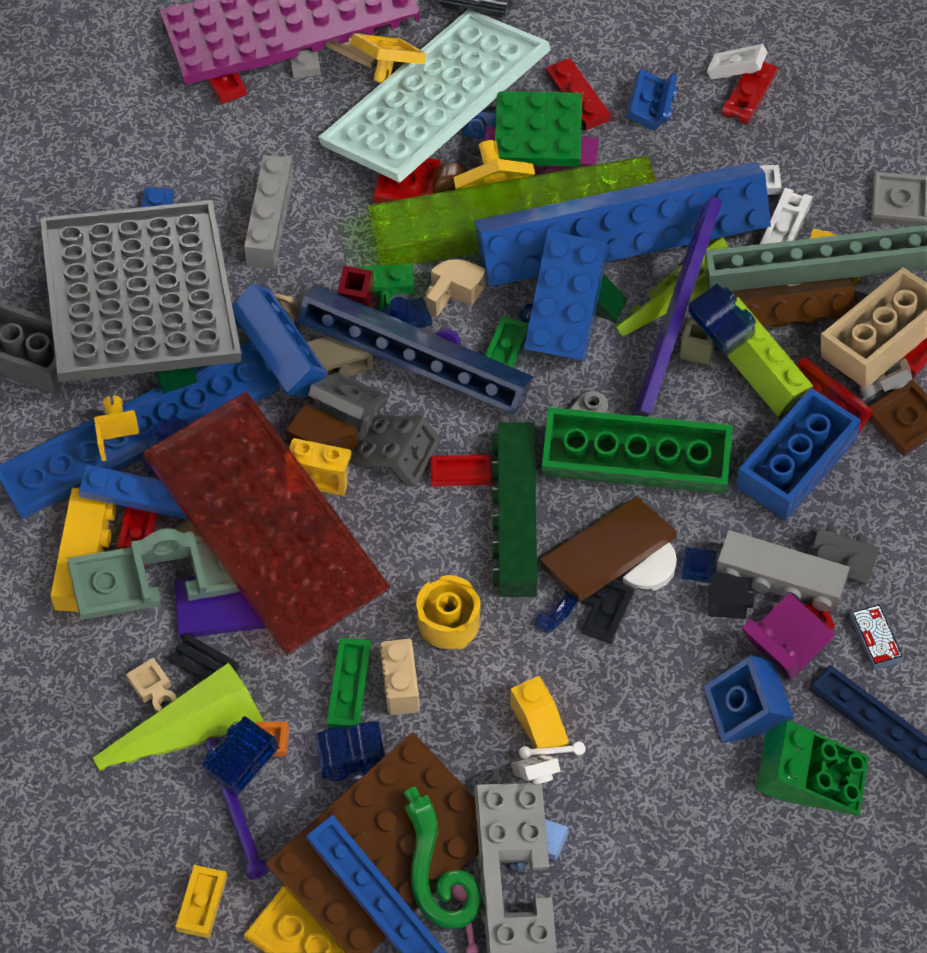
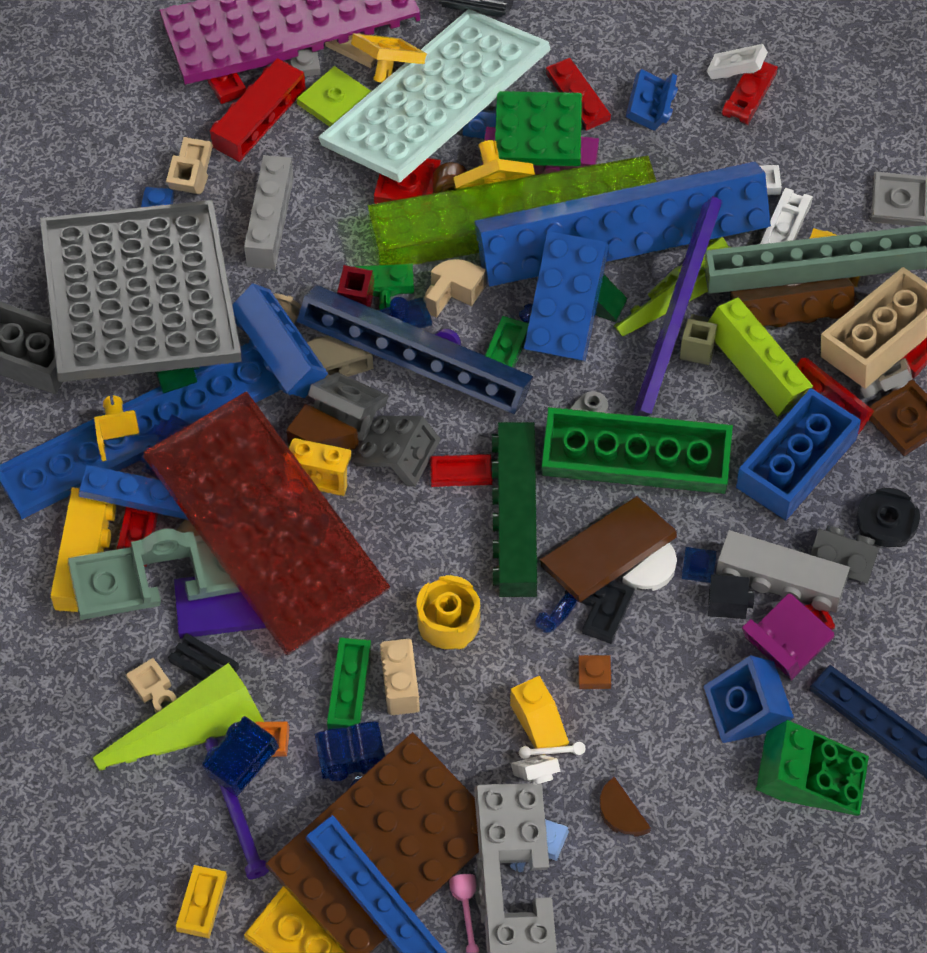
(189, 169): none -> tan brick
(257, 109): none -> red brick
(332, 96): none -> lime plate
(426, 828): green plant -> none
(594, 671): none -> dark orange plate
(620, 812): none -> reddish brown tile
(722, 318): clear blue brick -> none
(876, 636): tile -> none
(888, 533): none -> black plate

